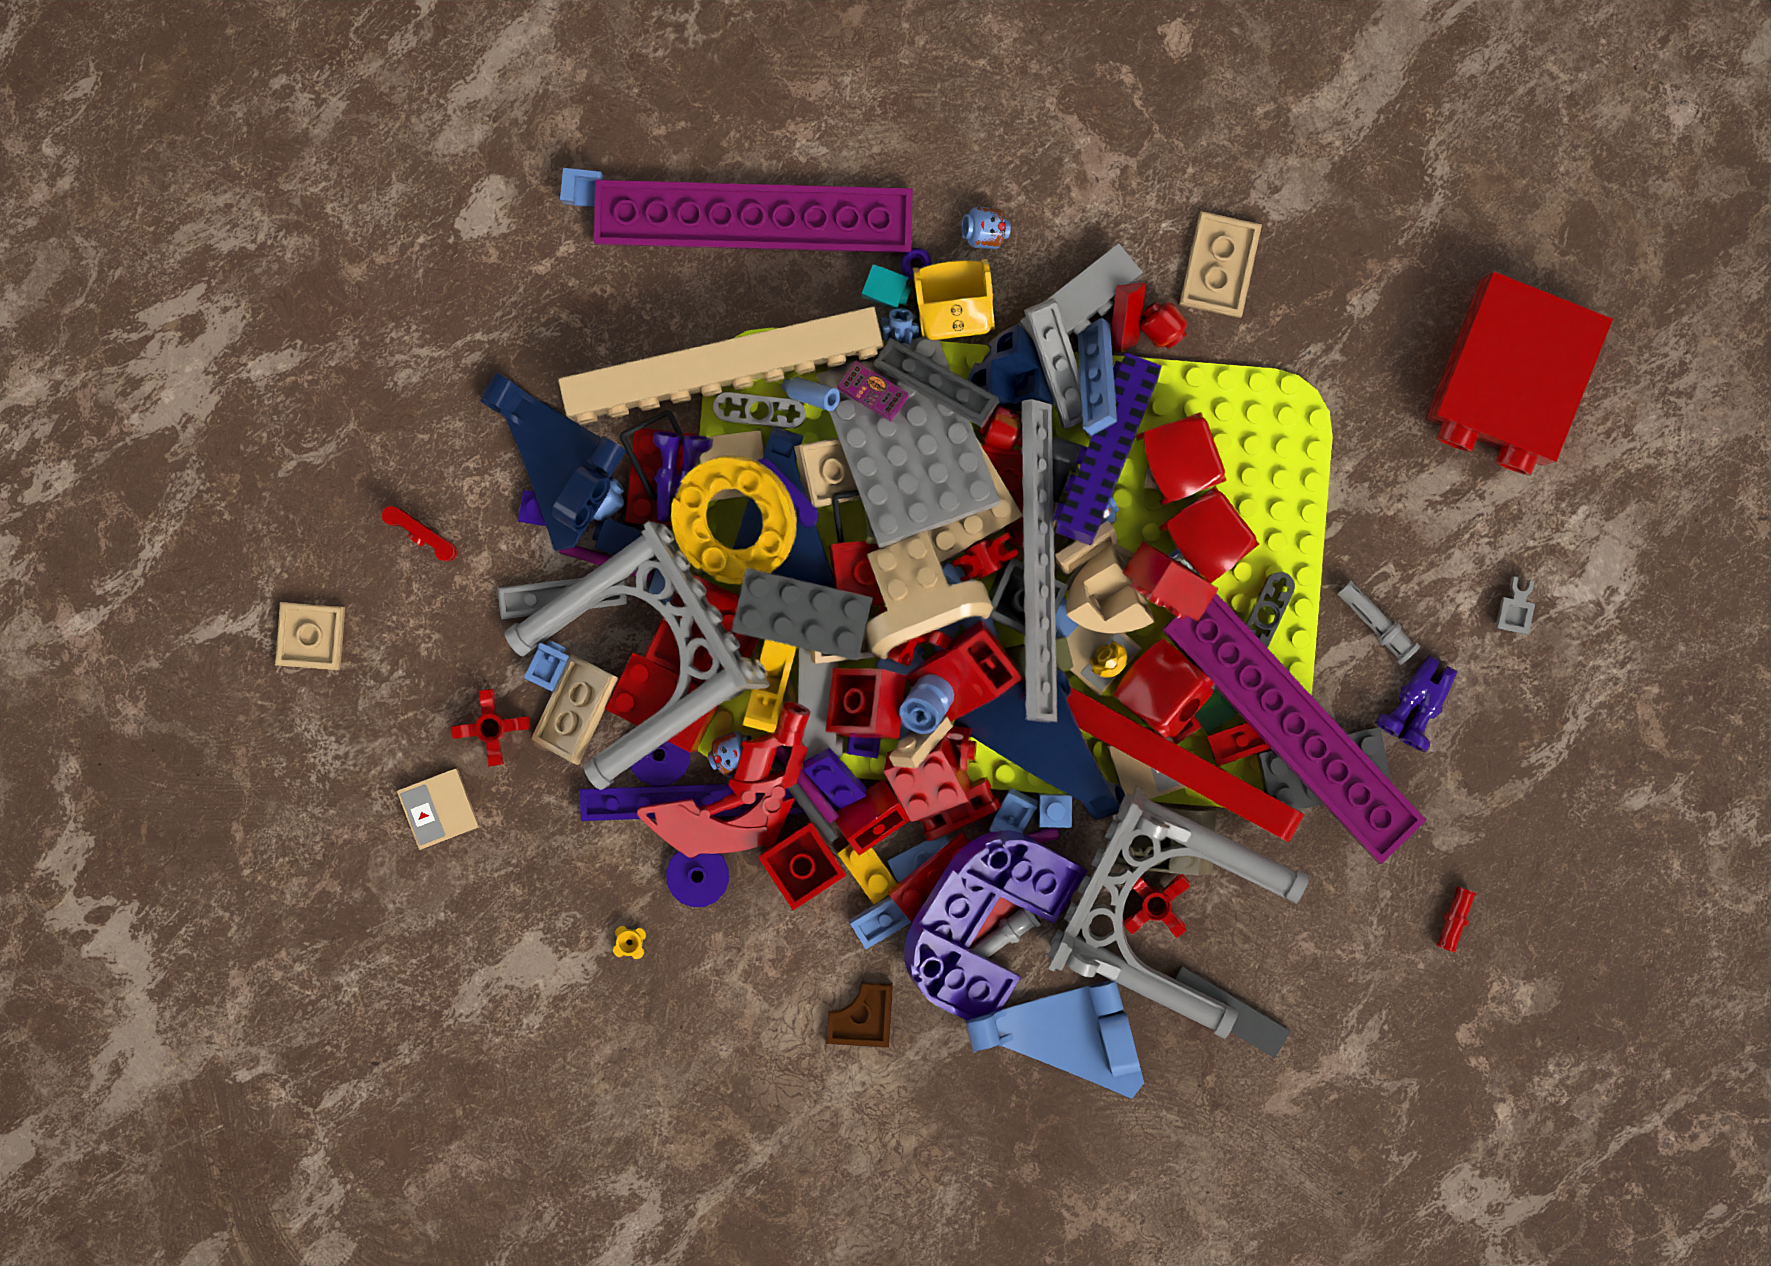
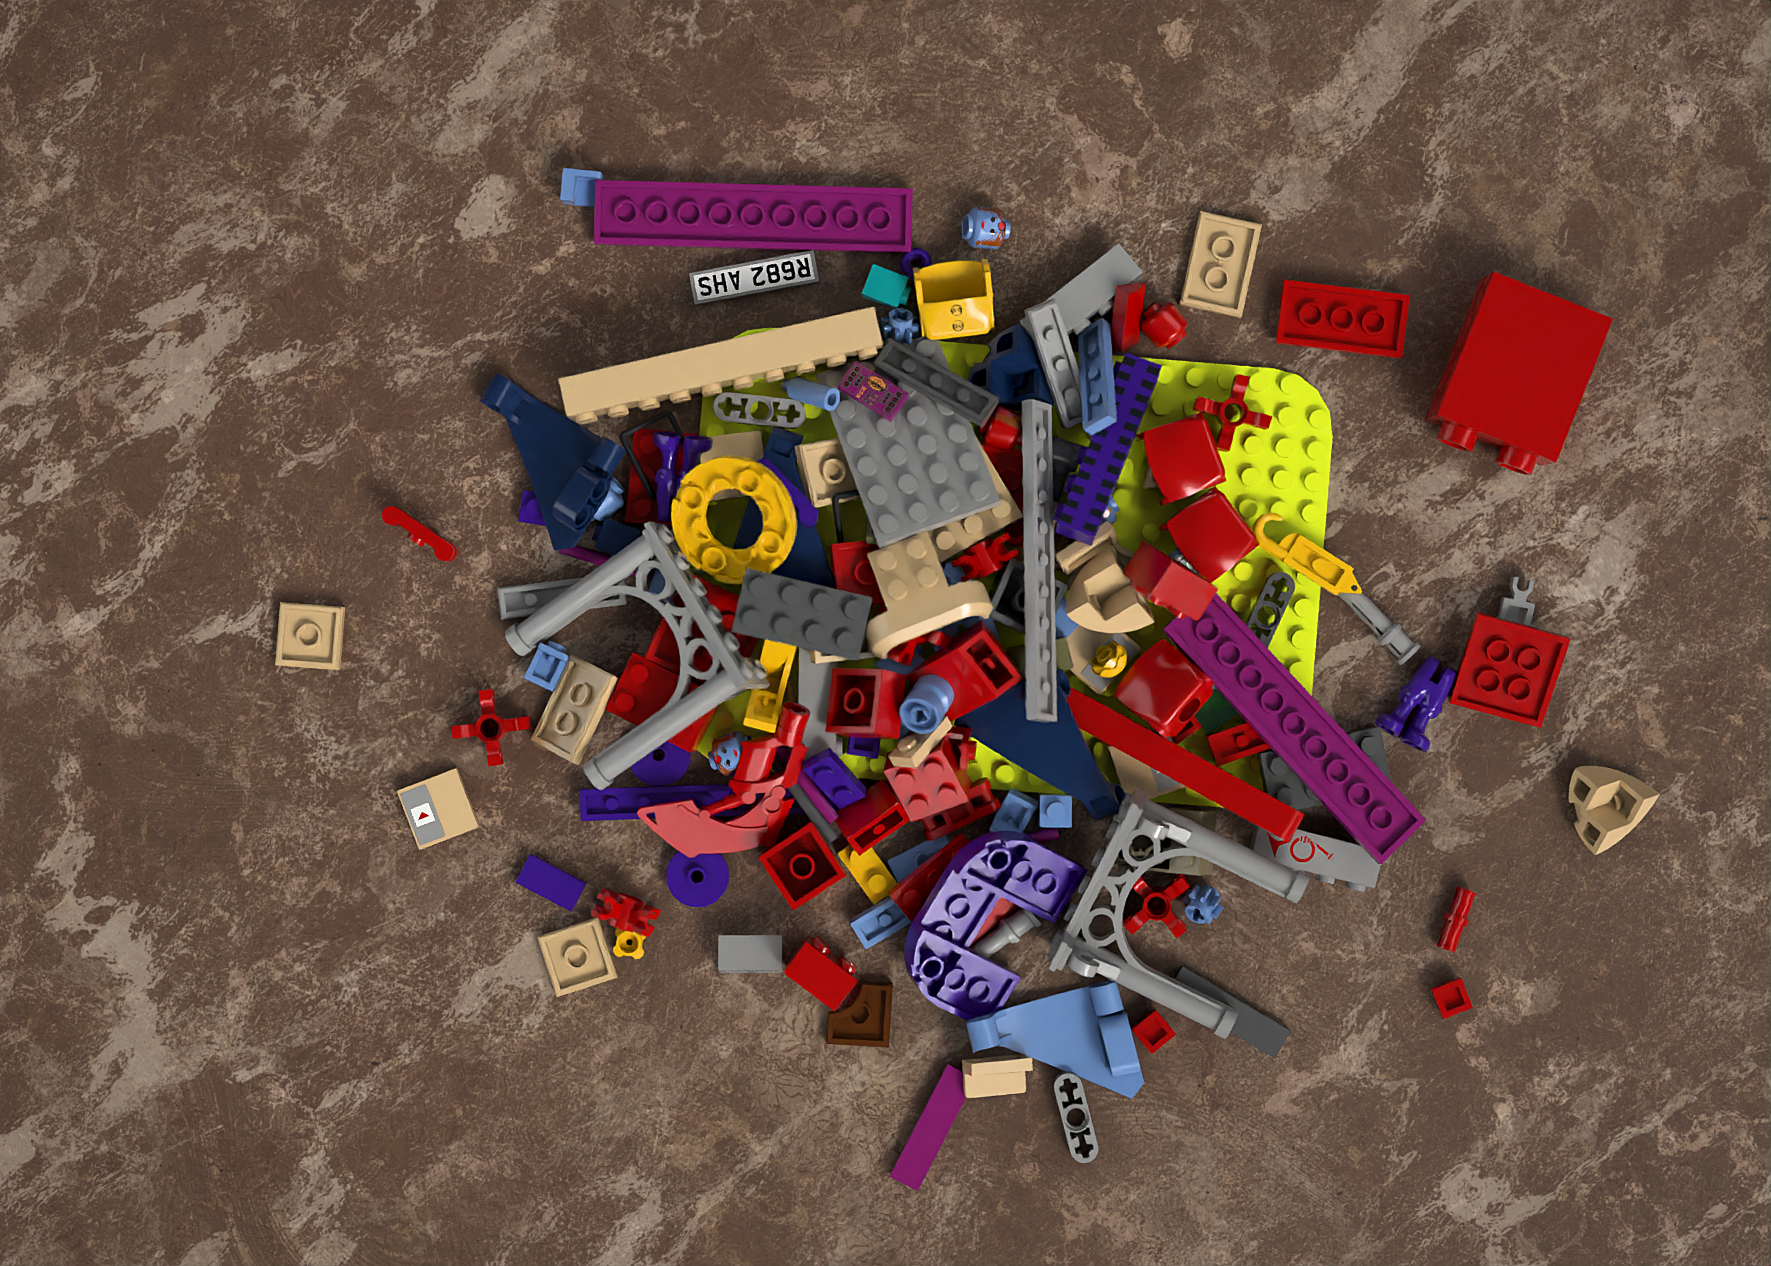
(551, 882): none -> dark purple tile
(577, 956): none -> tan tile
(625, 912): none -> red pin
(750, 954): none -> light grey hinge
(754, 277): none -> tile
(822, 972): none -> red brick
(930, 1129): none -> magenta tile
(995, 1075): none -> tan panel
(1073, 1142): none -> light grey beam
(1153, 1031): none -> red plate
(1202, 904): none -> medium blue gear
(1246, 417): none -> red pin
(1308, 559): none -> yellow plate
(1321, 855): none -> light grey brick
(1342, 319): none -> red plate
(1451, 998): none -> red plate
(1509, 669): none -> red plate
(1607, 805): none -> tan brick

